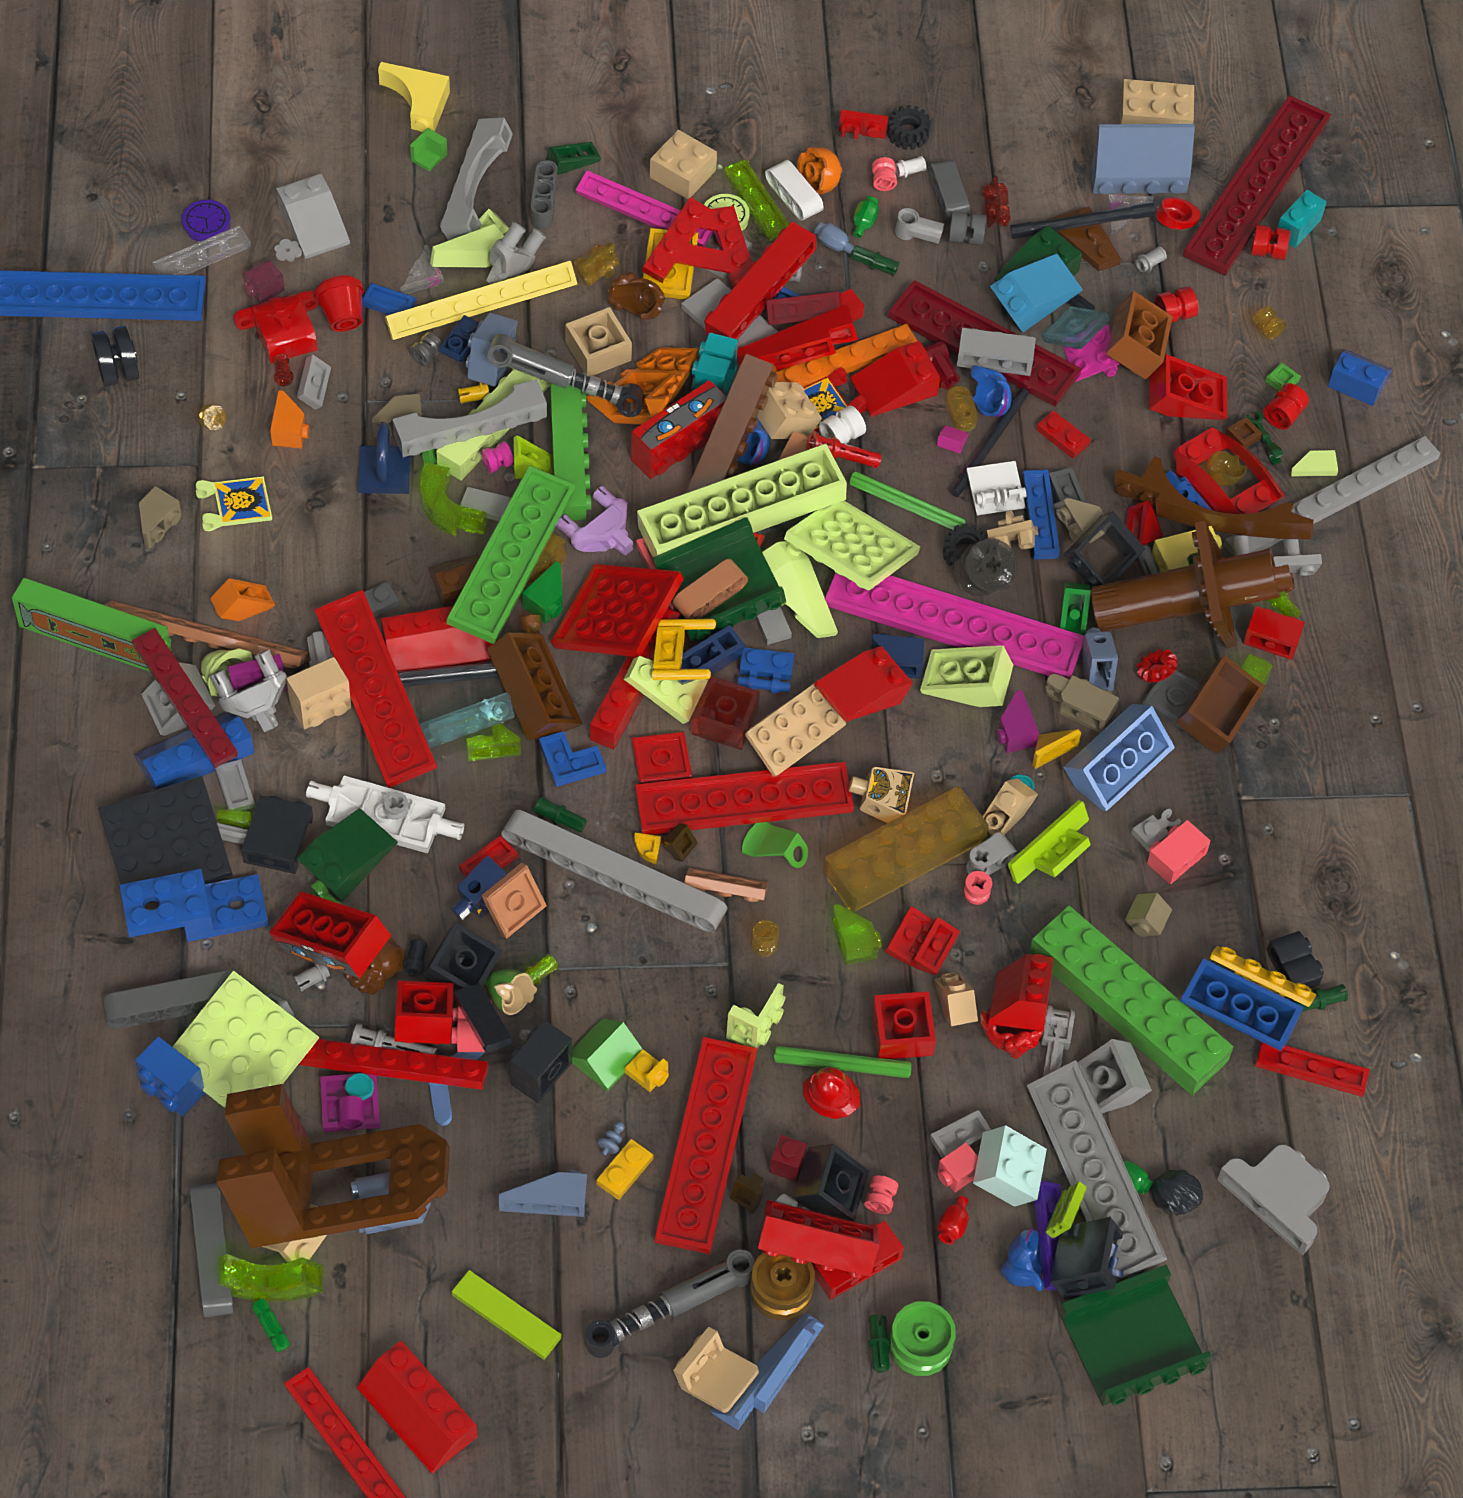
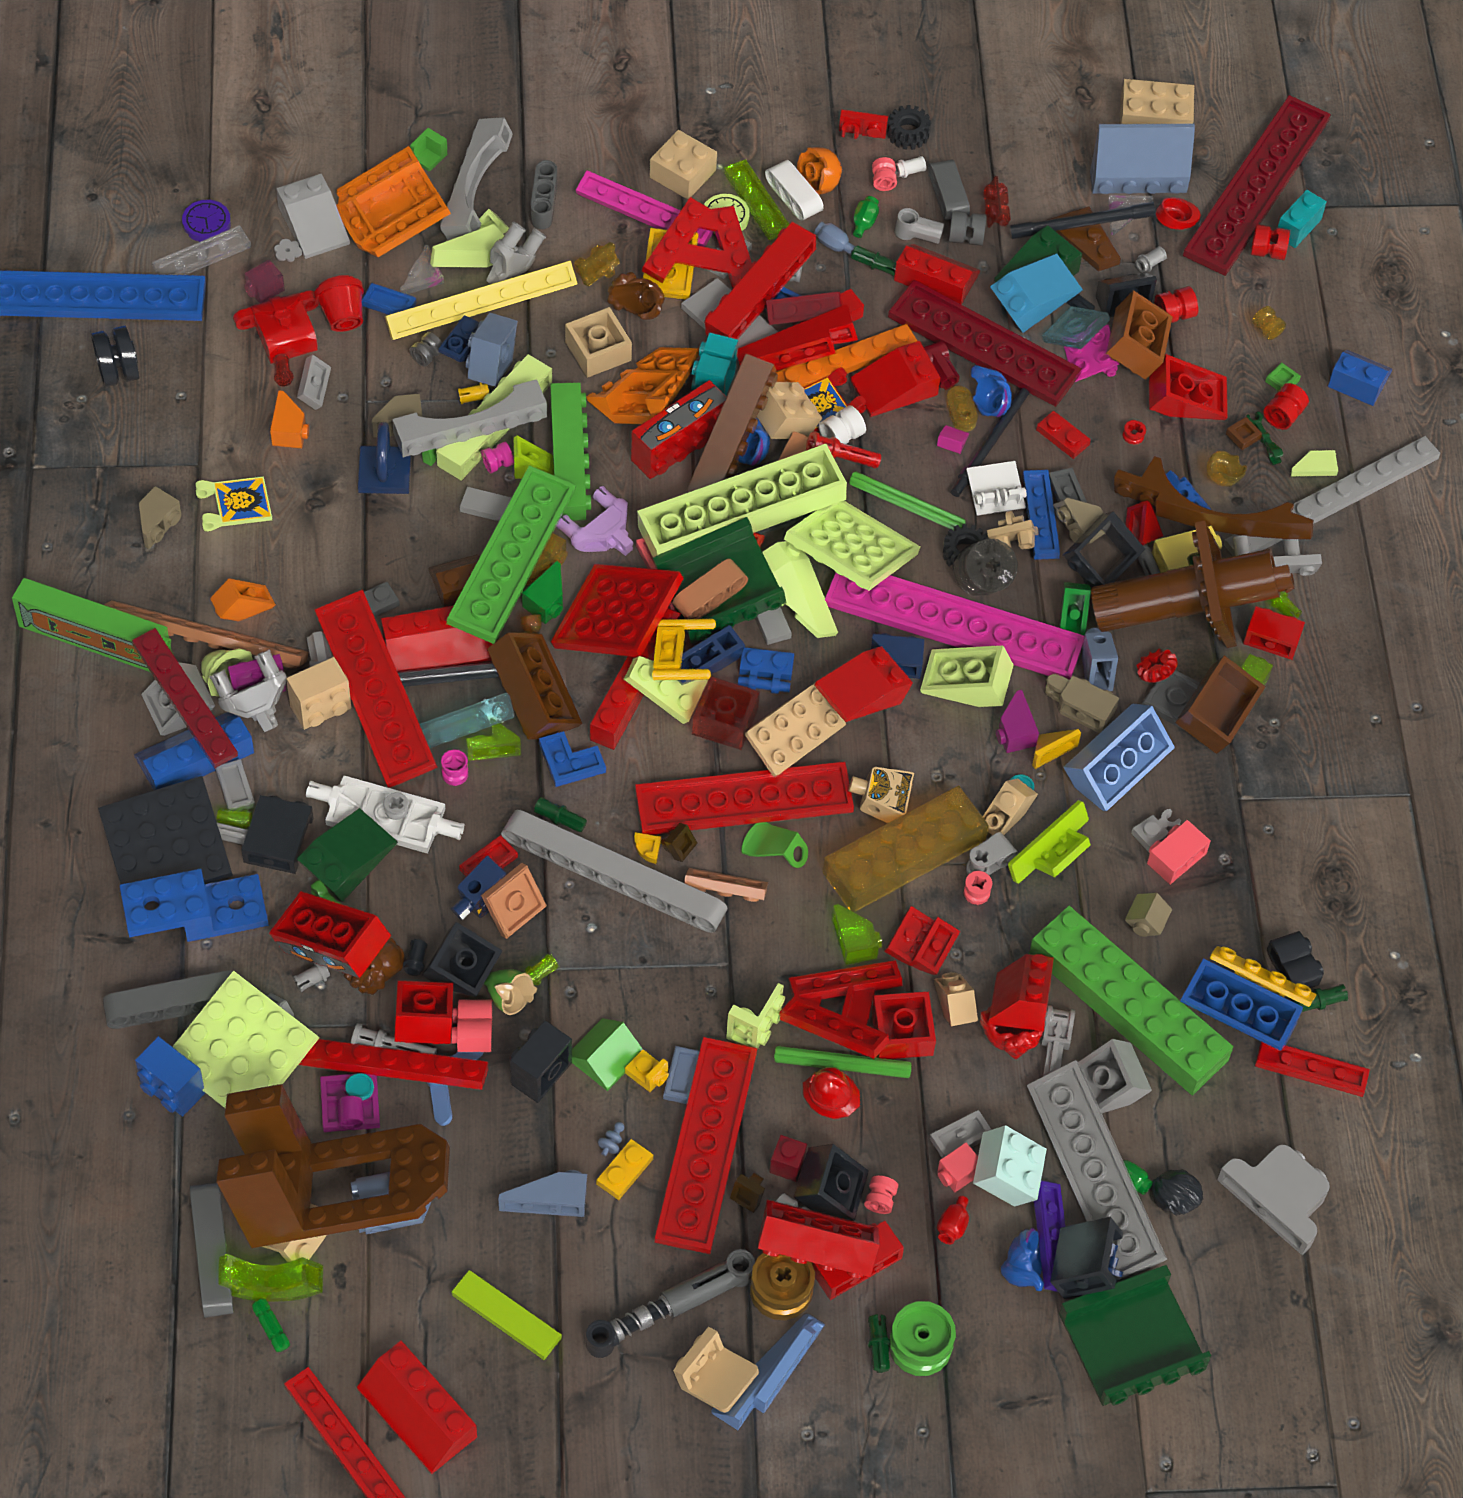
(212, 417): clear yellow tile -> none
(389, 204): none -> orange wedge
(422, 90): light yellow arch -> none
(440, 509): clear neon green arch -> none
(454, 767): none -> dark pink wheel
(483, 1018): black tile -> none
(559, 156): dark green slope -> none
(562, 374): piece -> none
(661, 757): red tile -> none
(681, 1075): none -> sand blue tile
(765, 938): clear yellow wheel -> none
(851, 1026): none -> red plate
(936, 272): none -> red slope
(996, 351): light grey brick -> none
(1066, 1210): lime tile -> none
(1114, 290): none -> black slope
(1134, 438): none -> red bush
(1199, 449): red wedge -> none

